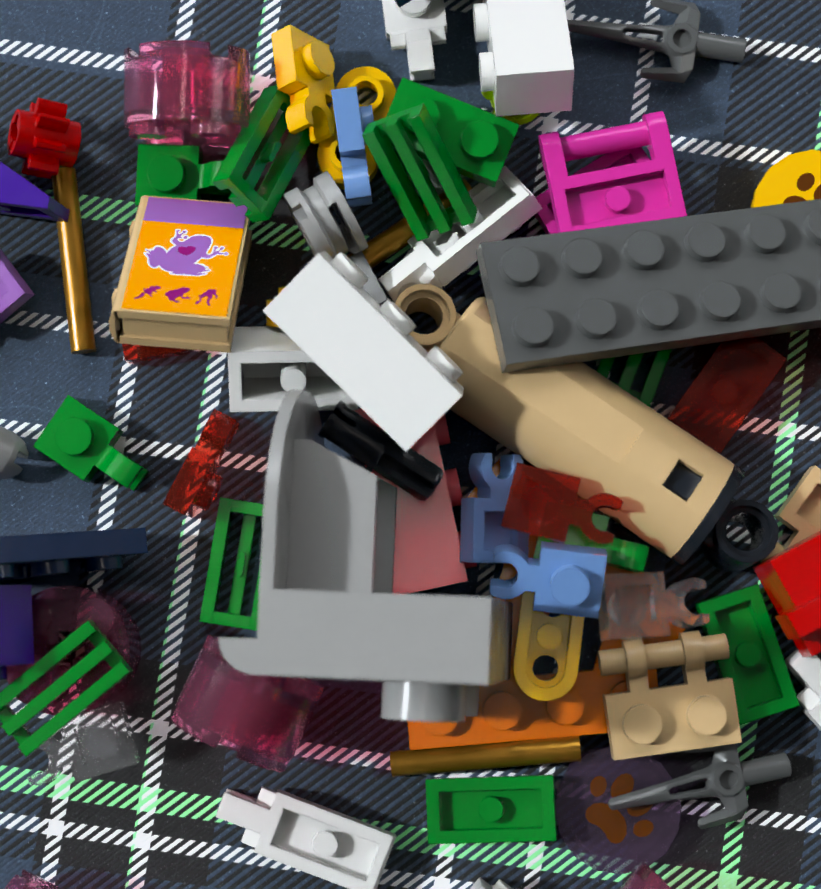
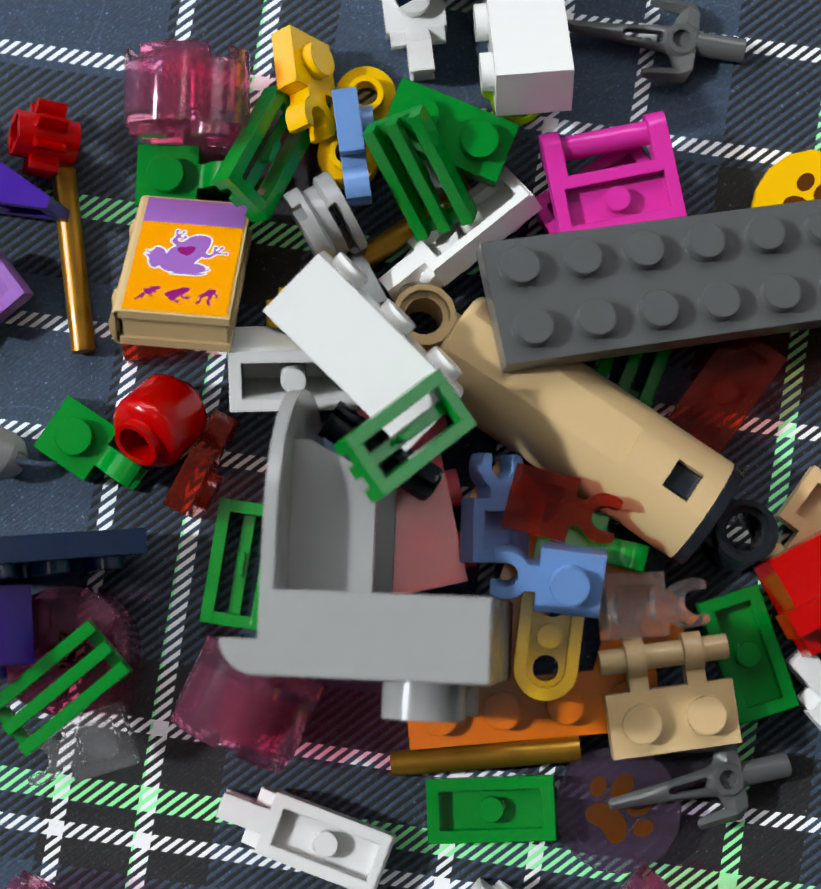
(159, 421): none -> red head
(367, 462): none -> green tile

